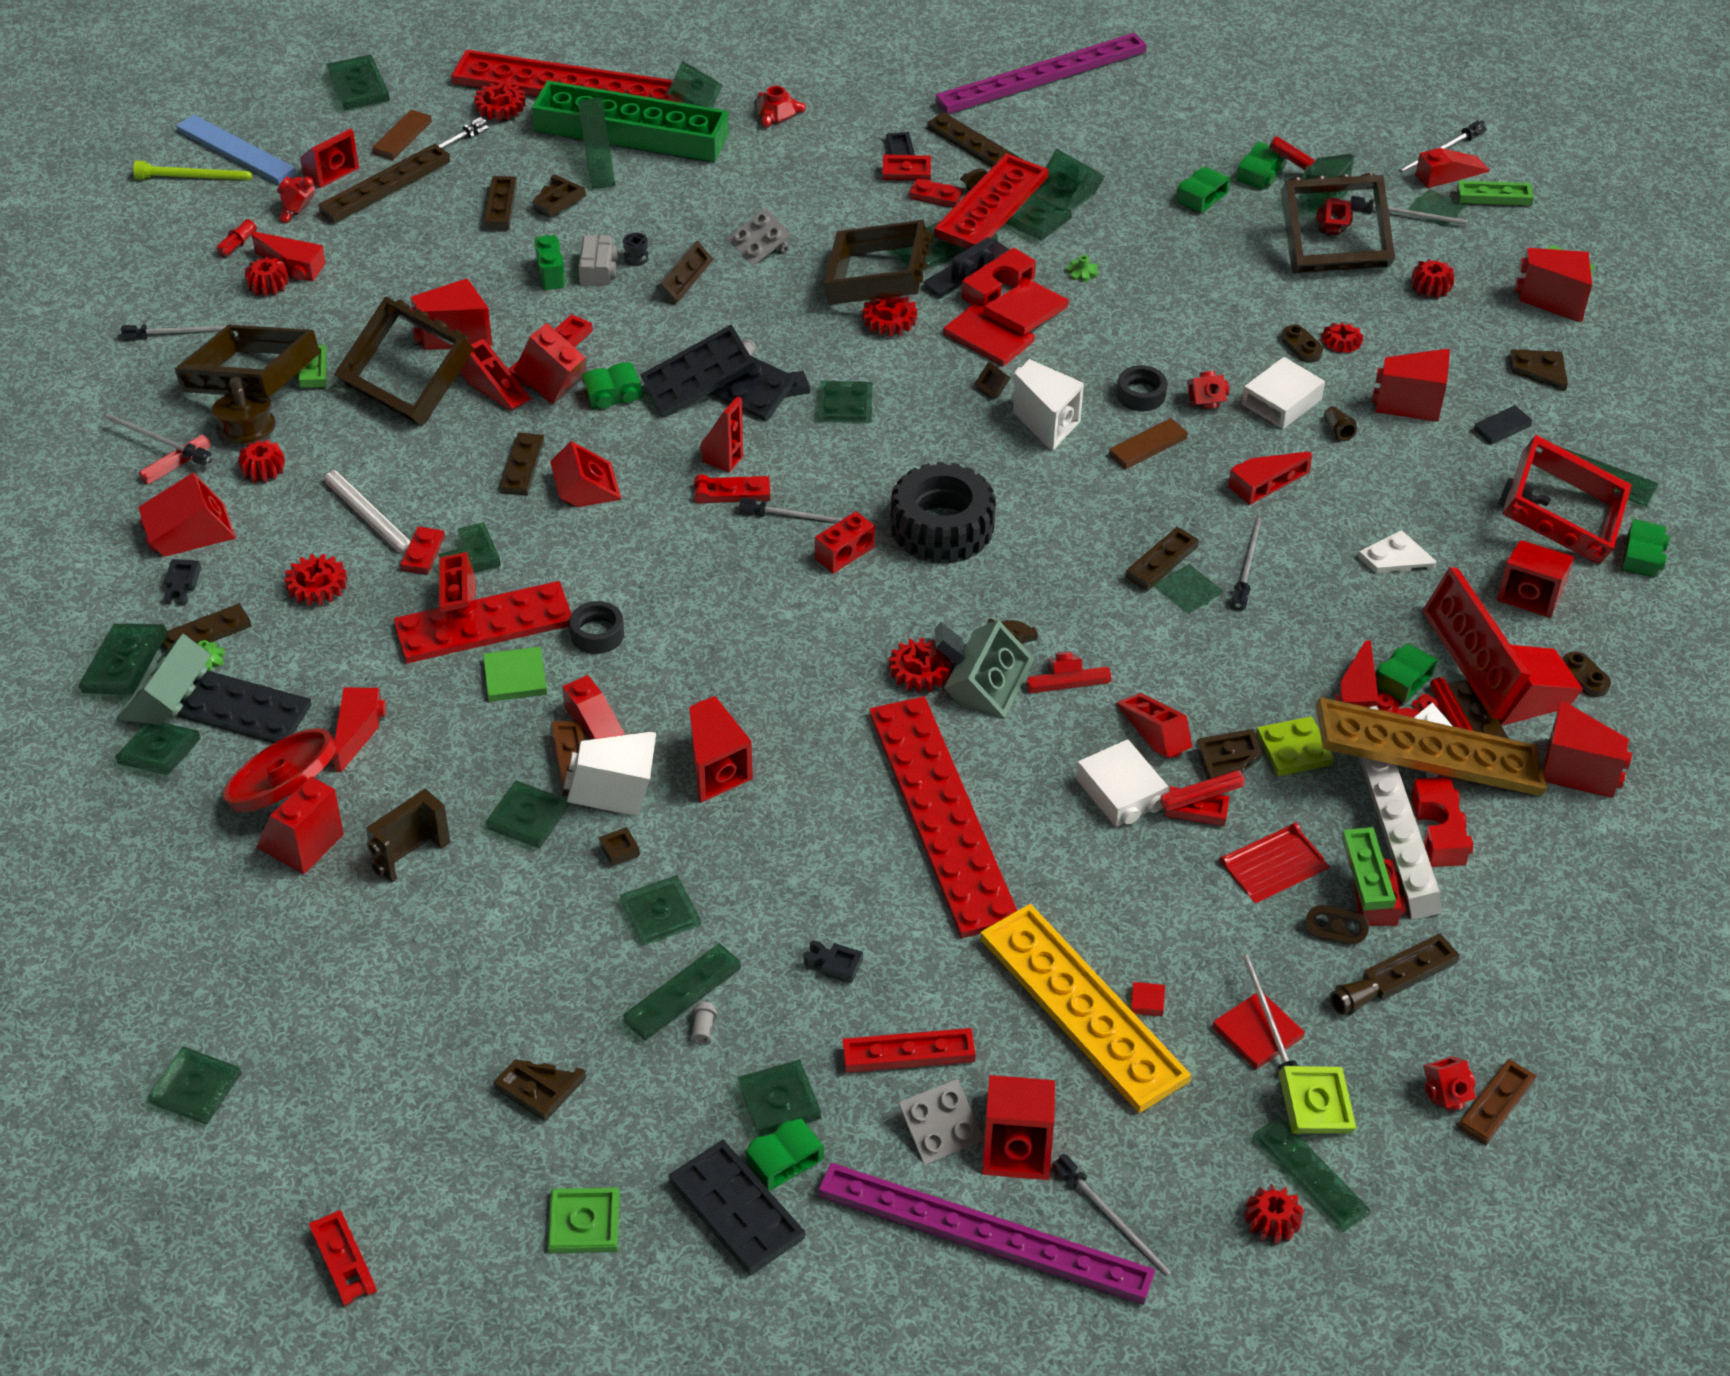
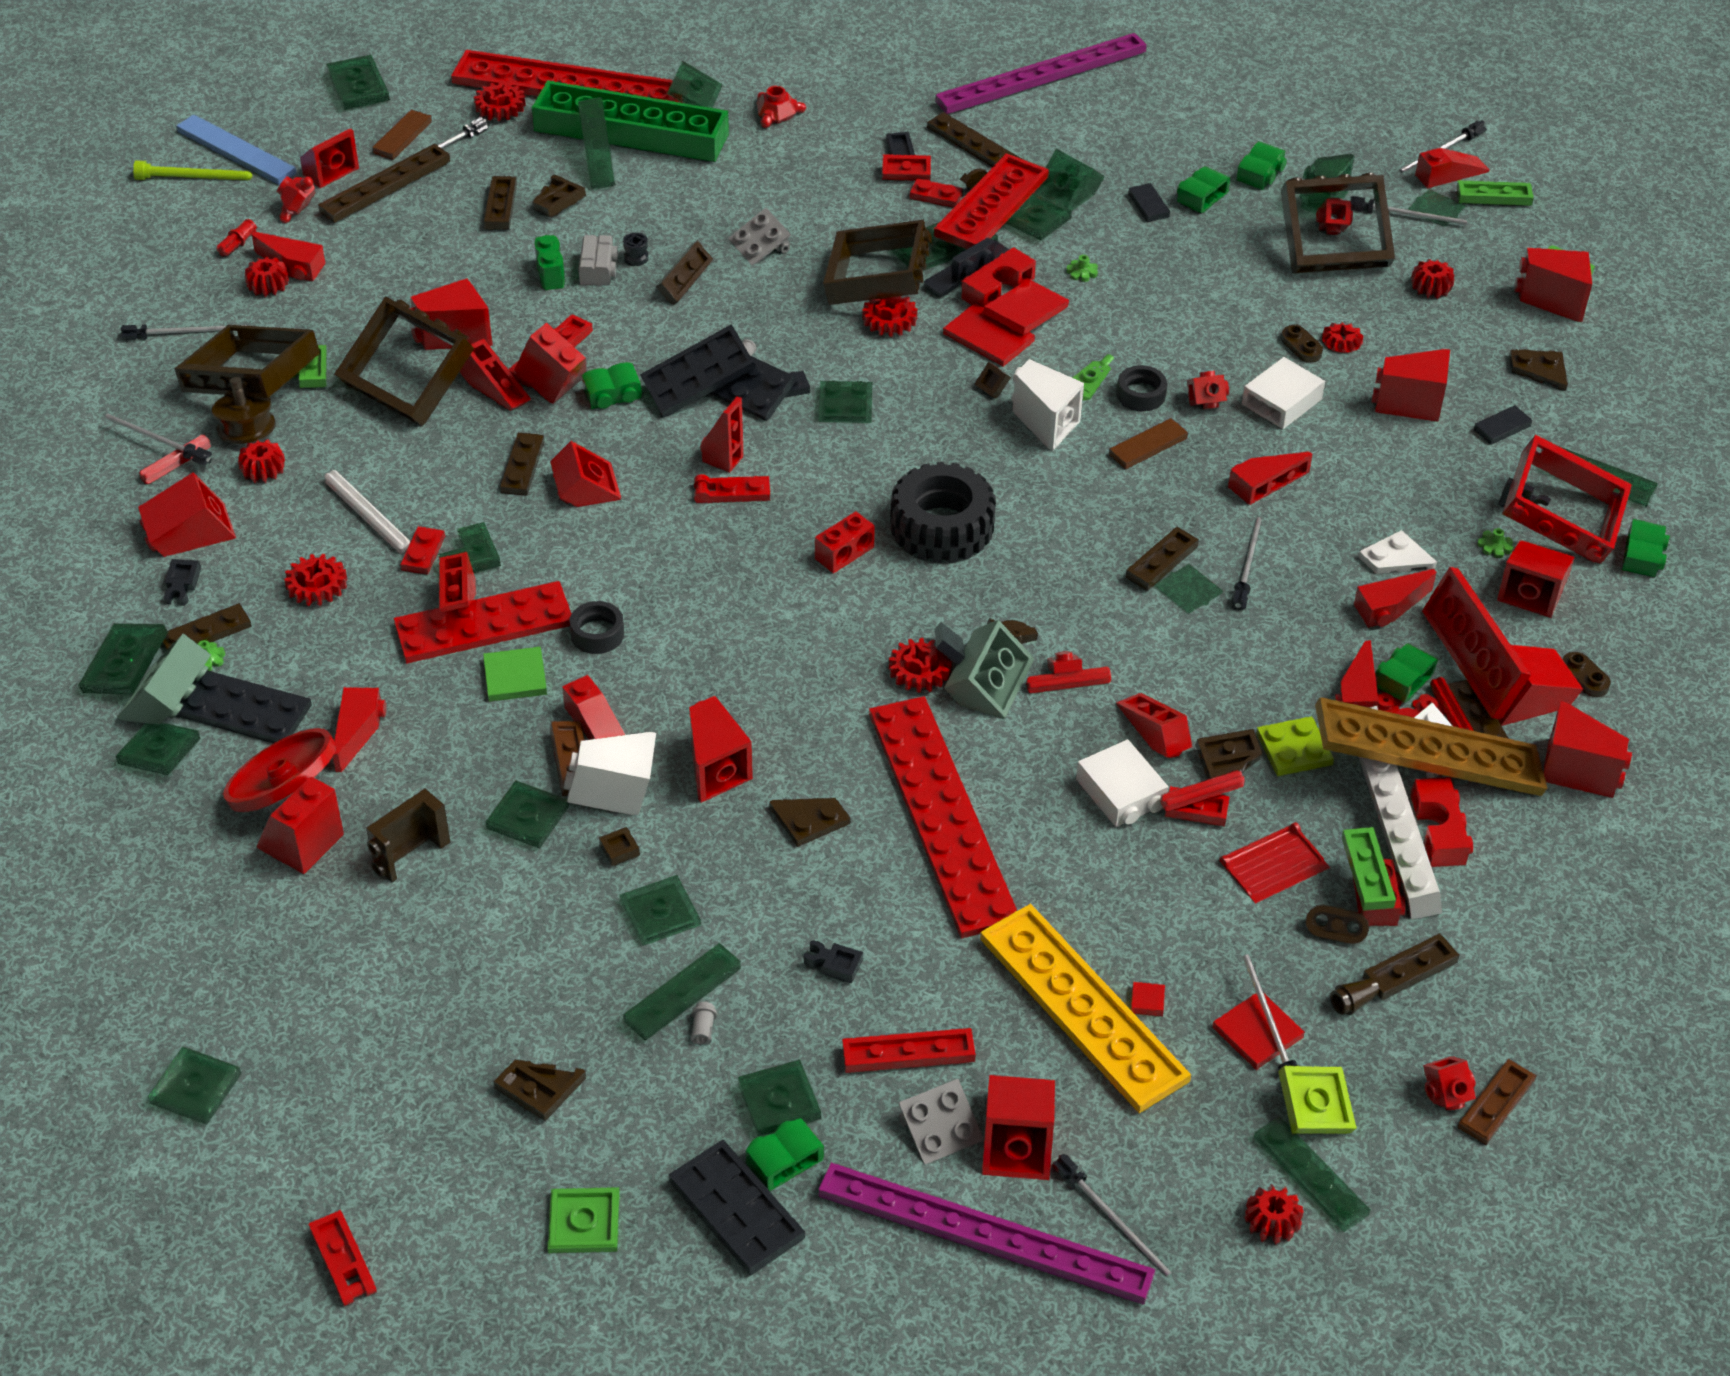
(750, 506): piece -> none
(809, 818): none -> dark brown wing
(1092, 383): none -> bright green piece
(1149, 202): none -> black tile
(1290, 153): red axle -> none
(1340, 424): dark brown cone -> none
(1389, 599): none -> red slope
(1495, 543): none -> bright green plant

